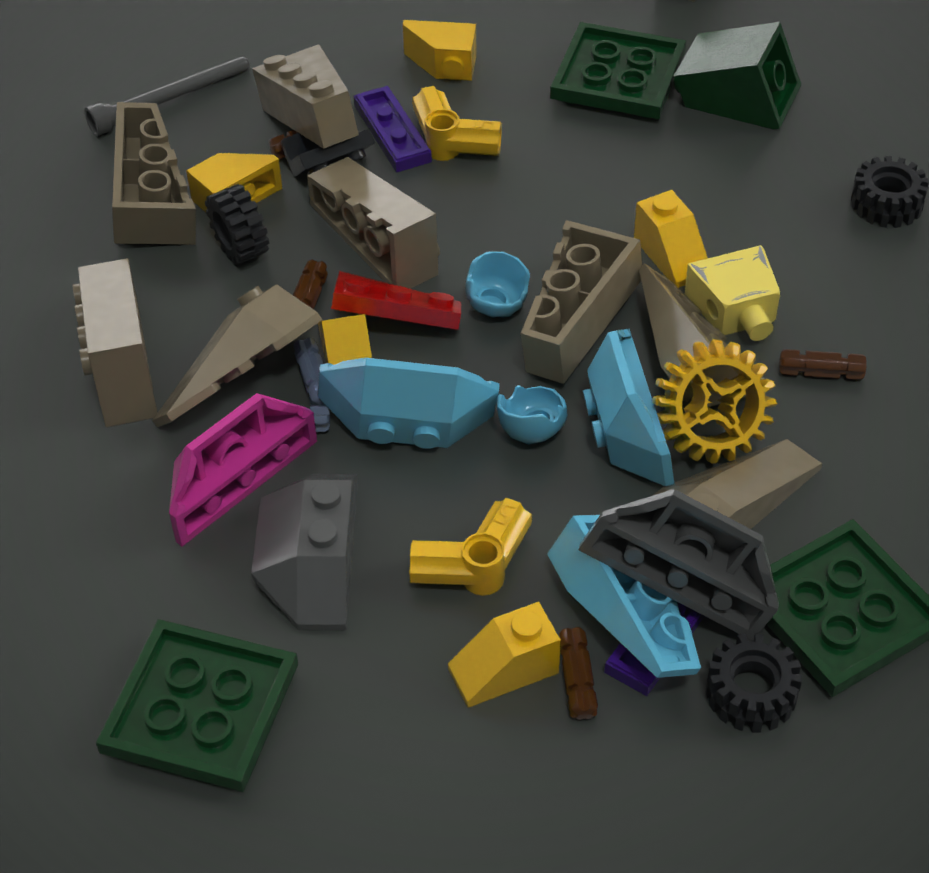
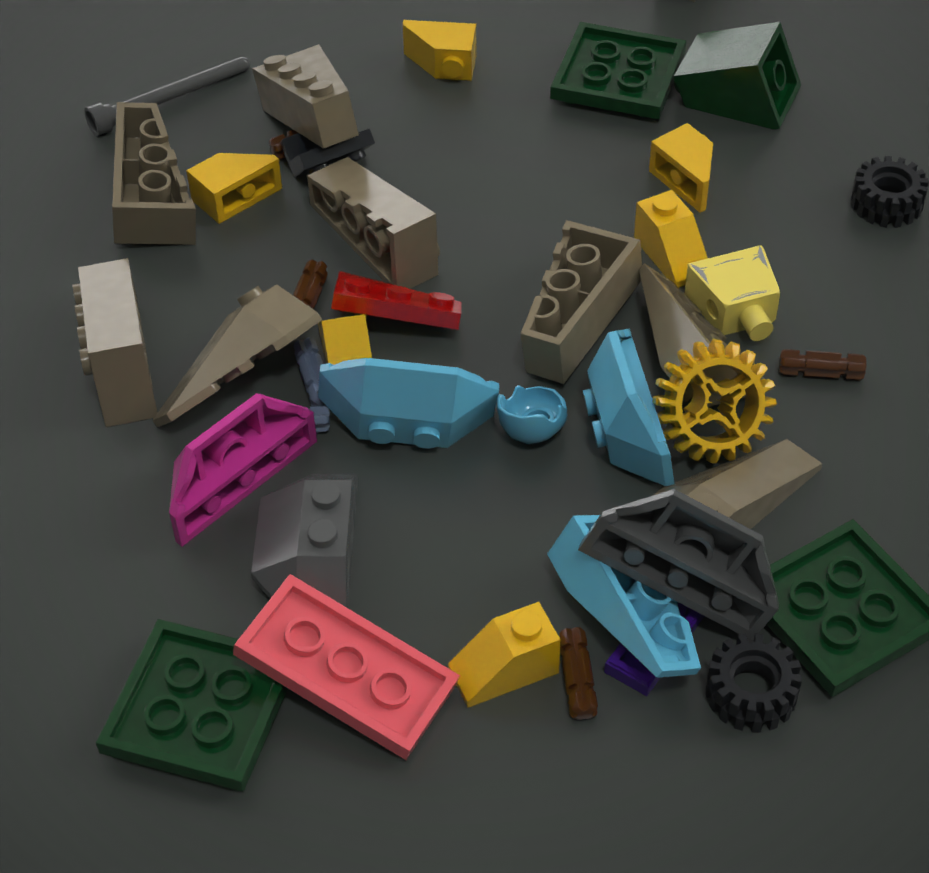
(237, 224): black tyre -> none
(346, 666): none -> coral plate
(392, 129): dark purple tile -> none
(448, 134): yellow piece -> none
(480, 559): yellow piece -> none
(497, 284): medium azure hair -> none
(683, 164): none -> yellow slope

